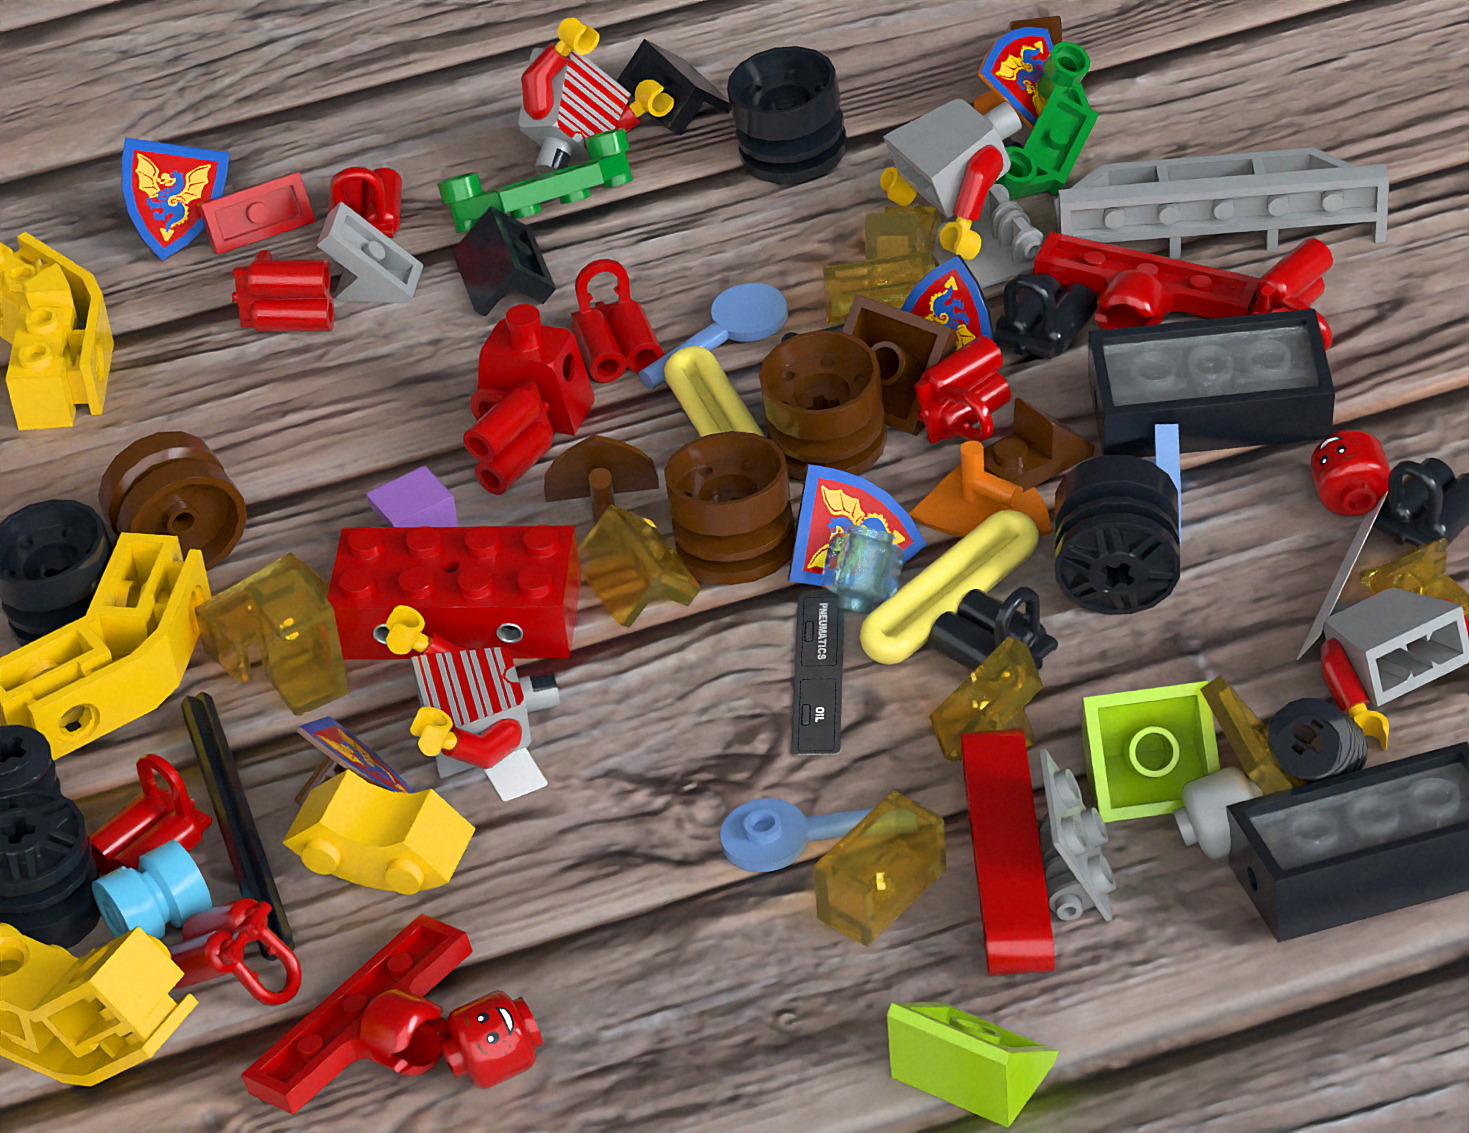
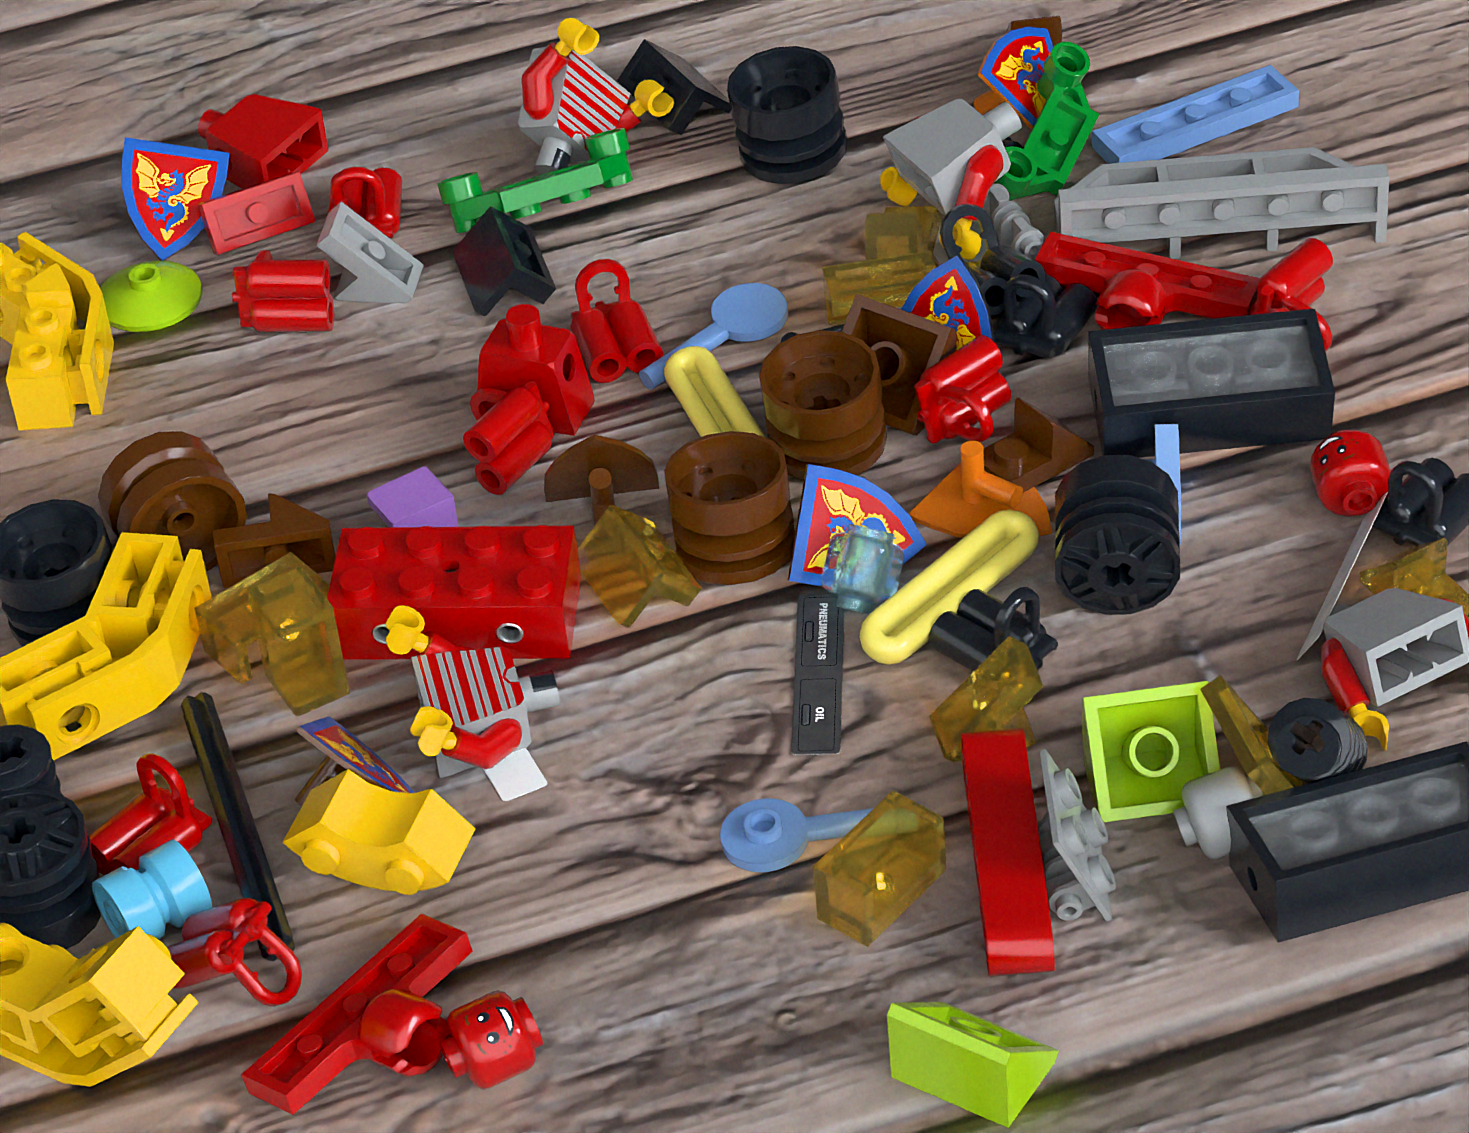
(151, 295): none -> lime dish
(265, 138): none -> red torso
(290, 529): none -> reddish brown slope
(997, 263): none -> black piece
(1197, 117): none -> medium blue plate

